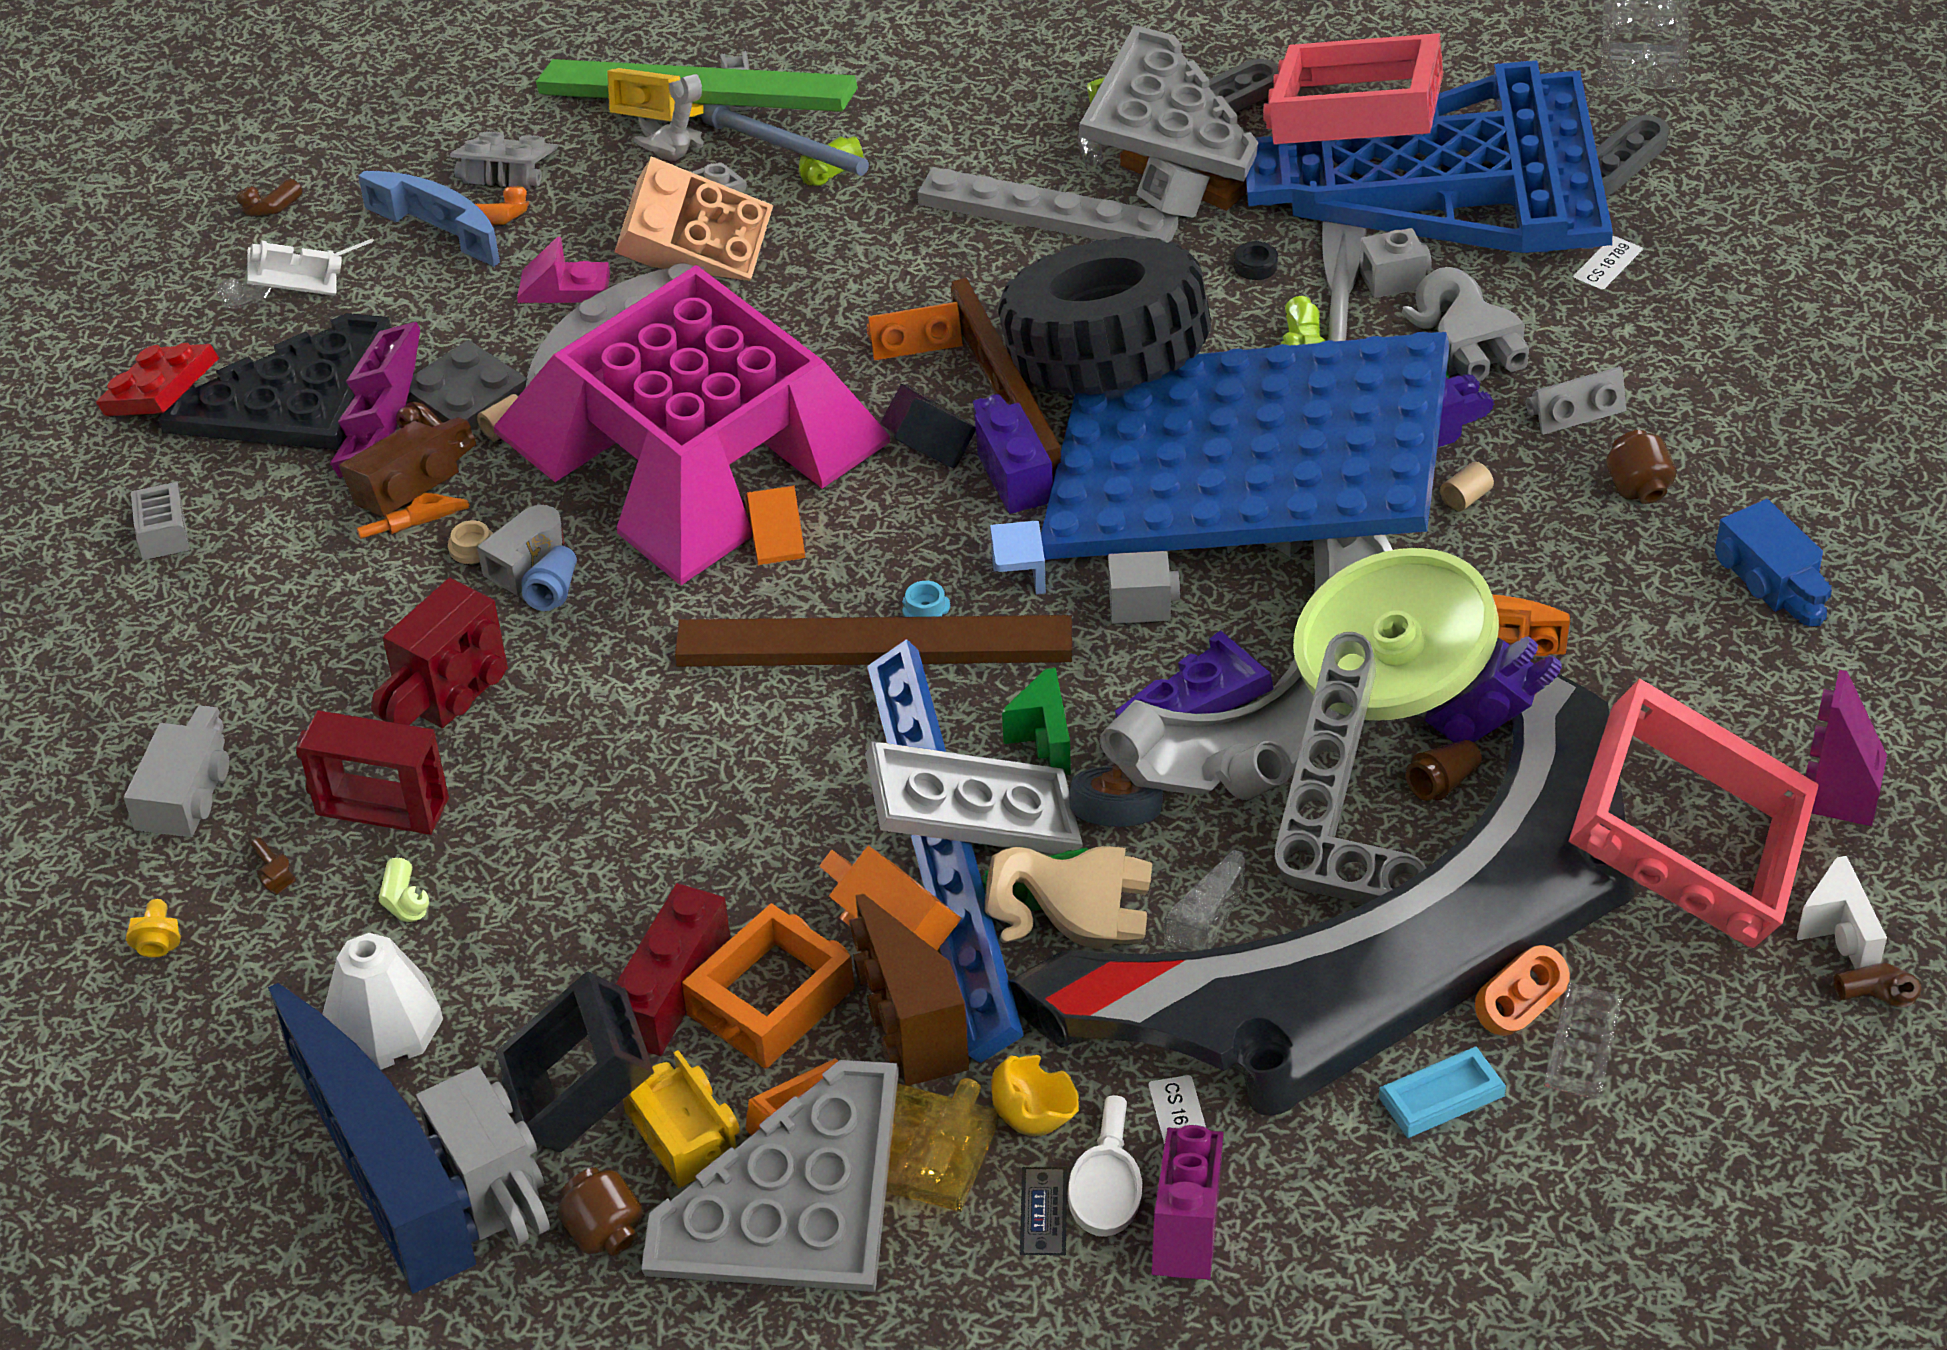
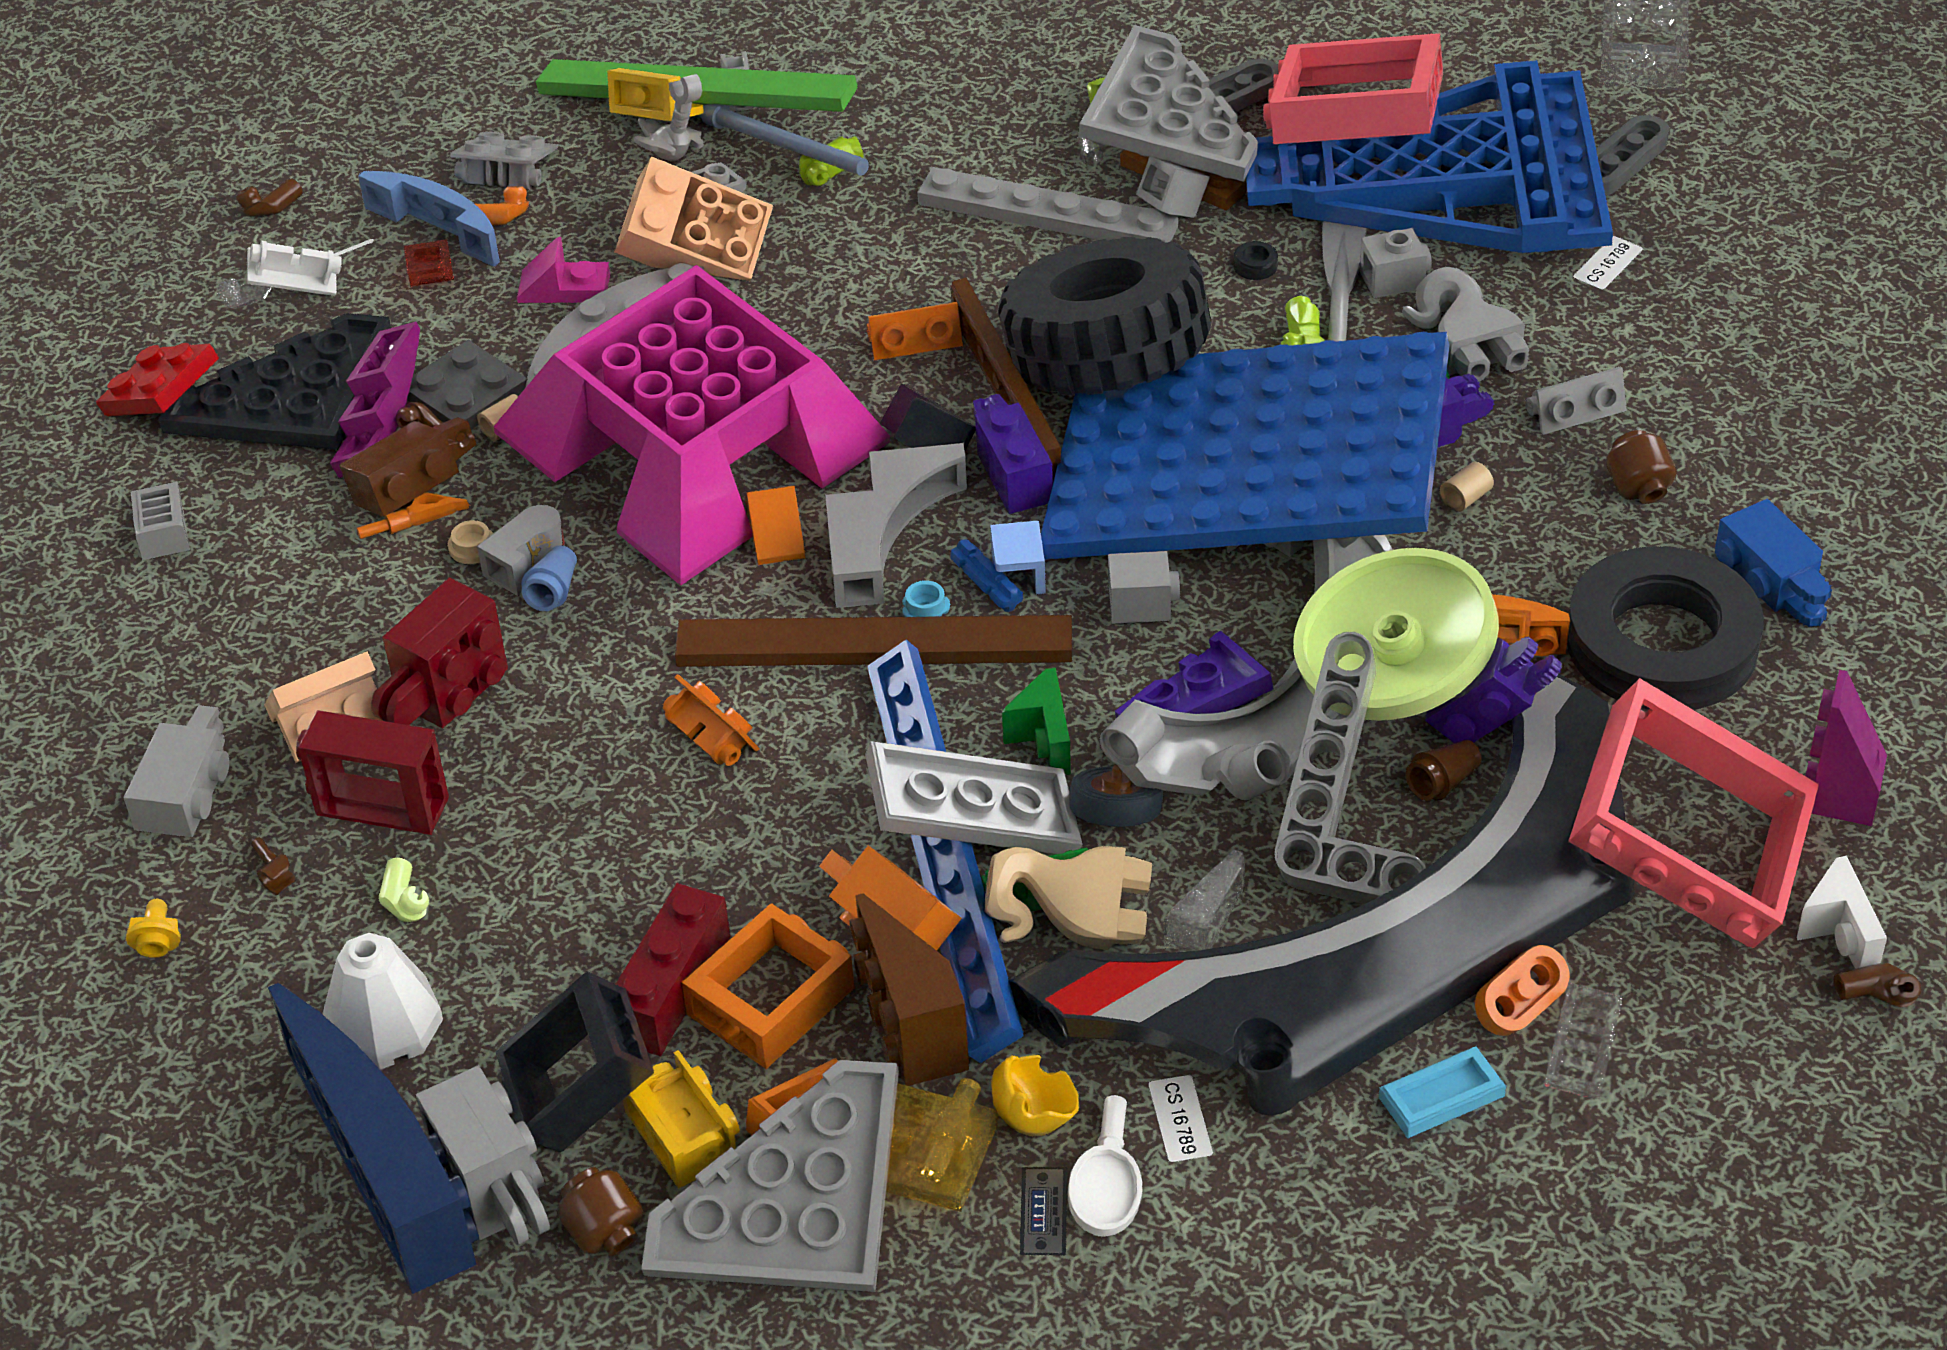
(336, 689): none -> light nougat bracket
(428, 262): none -> clear red plate
(724, 732): none -> orange hinge
(868, 522): none -> light grey arch
(984, 575): none -> blue axle
(1187, 1203): magenta slope -> none
(1665, 578): none -> black tyre

